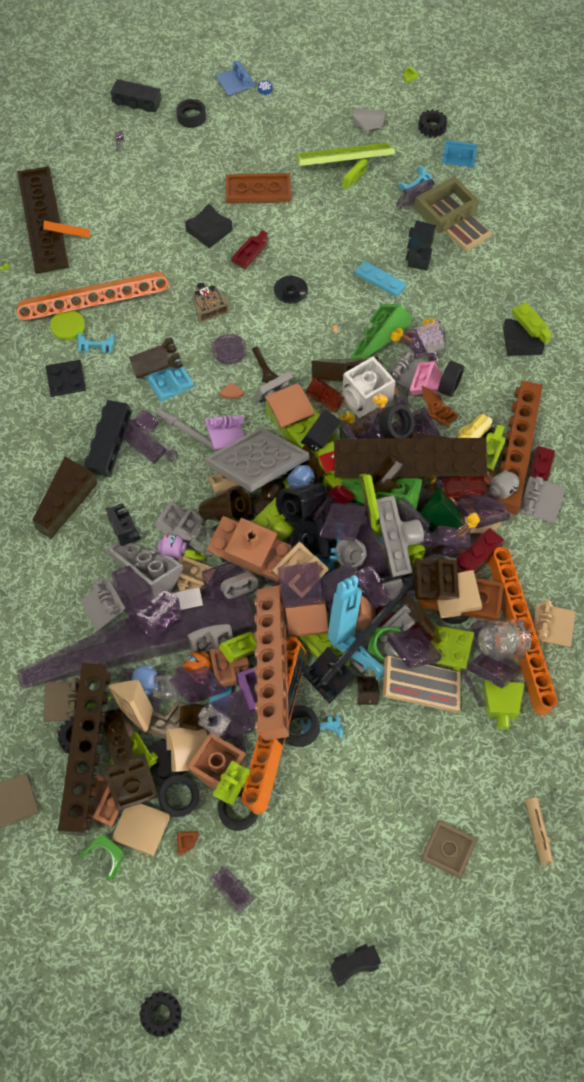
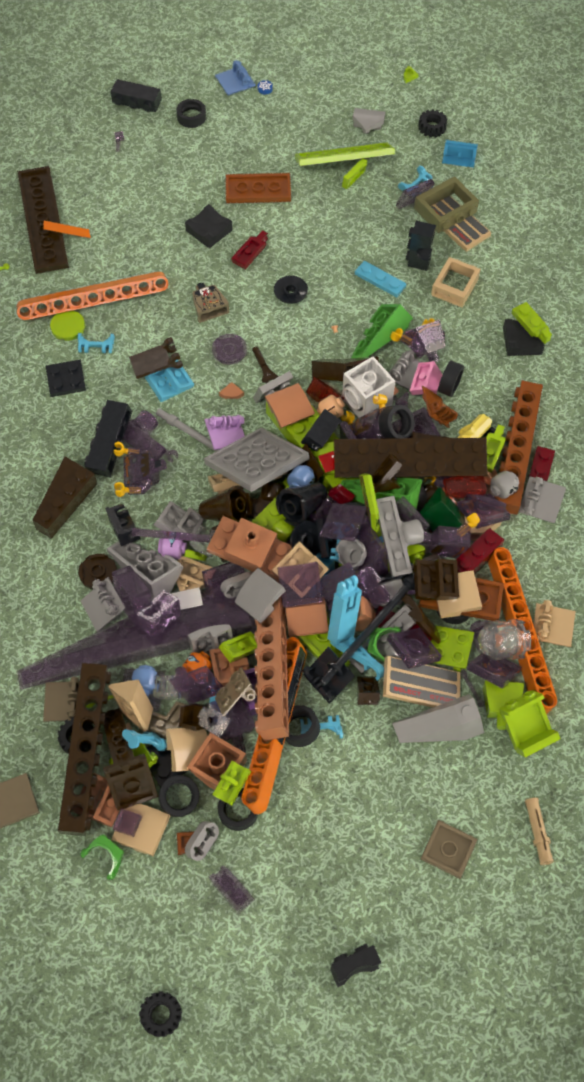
(92, 569): none -> dark brown tile
(127, 822): none -> tile
(134, 738): none -> medium azure piece
(140, 470): none -> torso
(170, 535): none -> clear purple bar
(201, 840): none -> light grey beam
(237, 687): none -> dark tan hinge
(258, 595): none -> light grey slope
(333, 405): none -> light nougat head
(445, 722): none -> light grey wedge
(455, 296): none -> tan window
(528, 723): none -> lime panel

